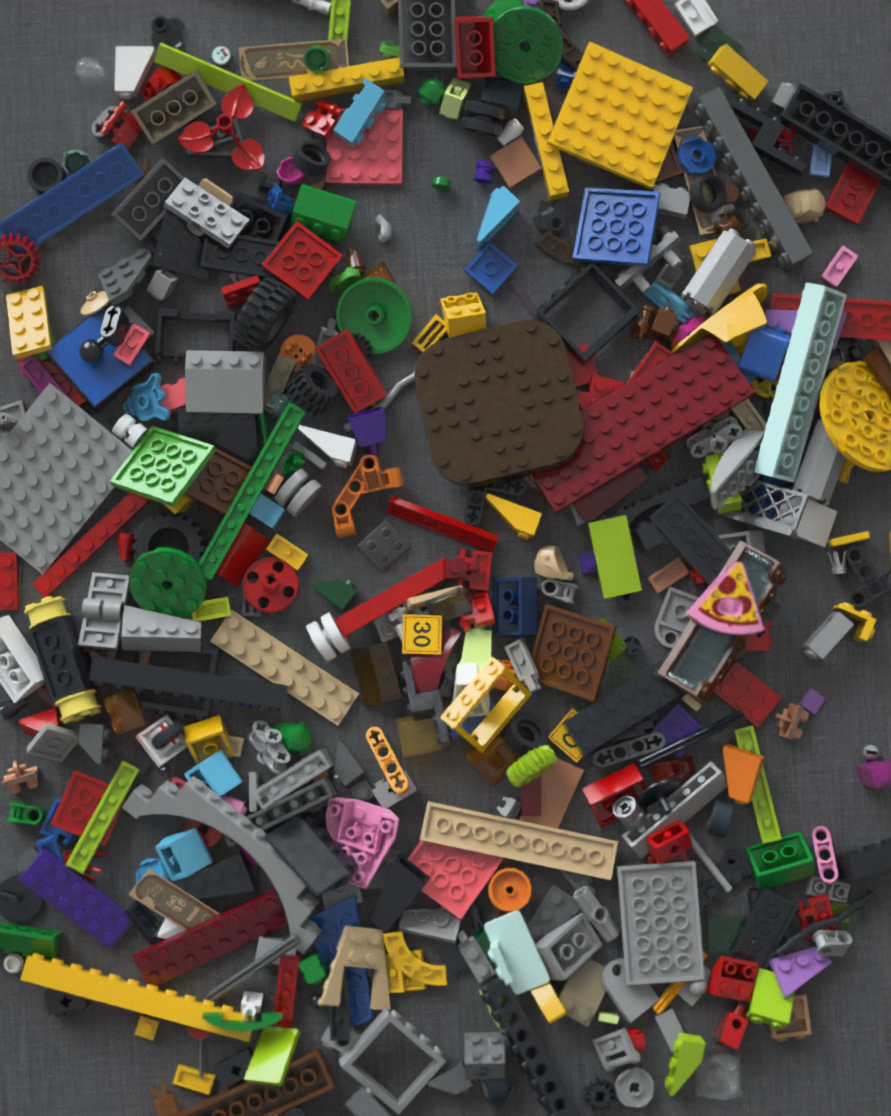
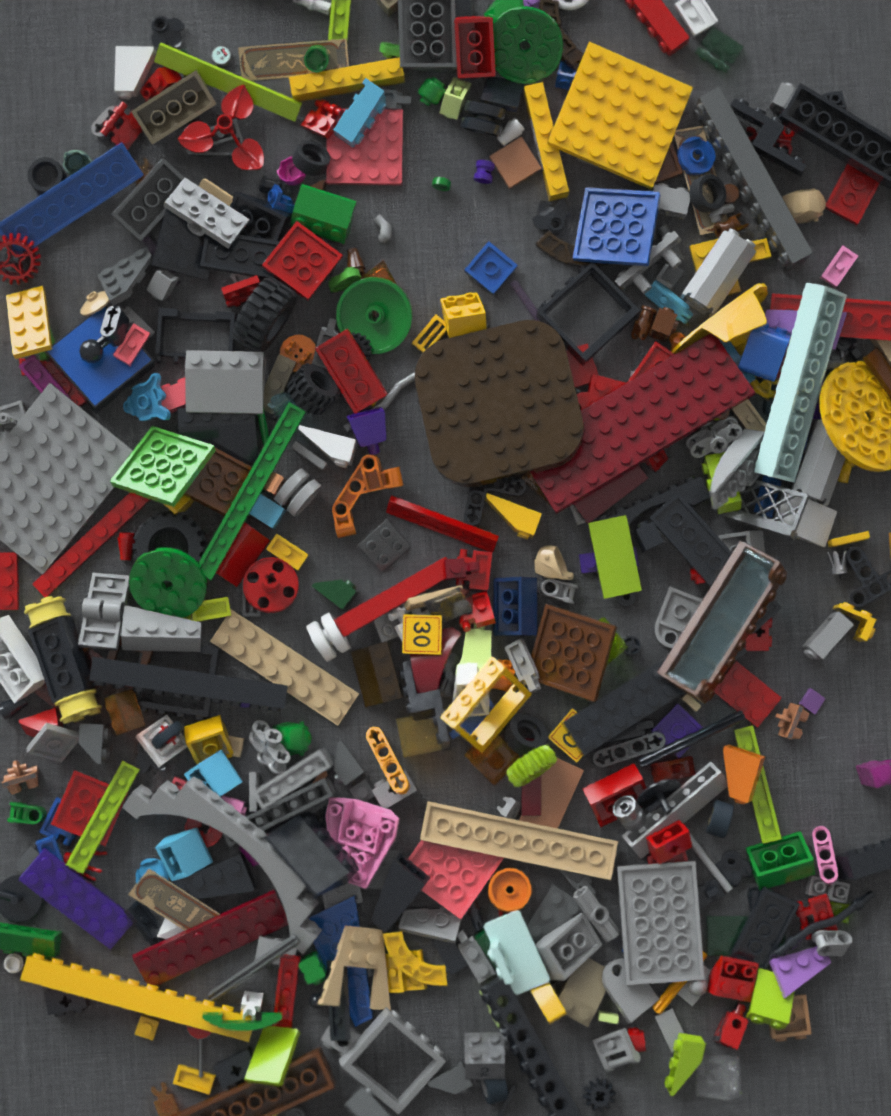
(89, 69): clear head -> none
(129, 430): white wheel -> none
(292, 464): green plate -> none
(500, 210): medium azure slope -> none
(645, 1087): light grey plate -> none
(668, 575): nougat tile -> none
(684, 330): dark pink plate -> none
(728, 604): piece -> none
(737, 73): yellow brick -> none
(820, 162): light blue plate -> none
(870, 756): light grey hinge -> none

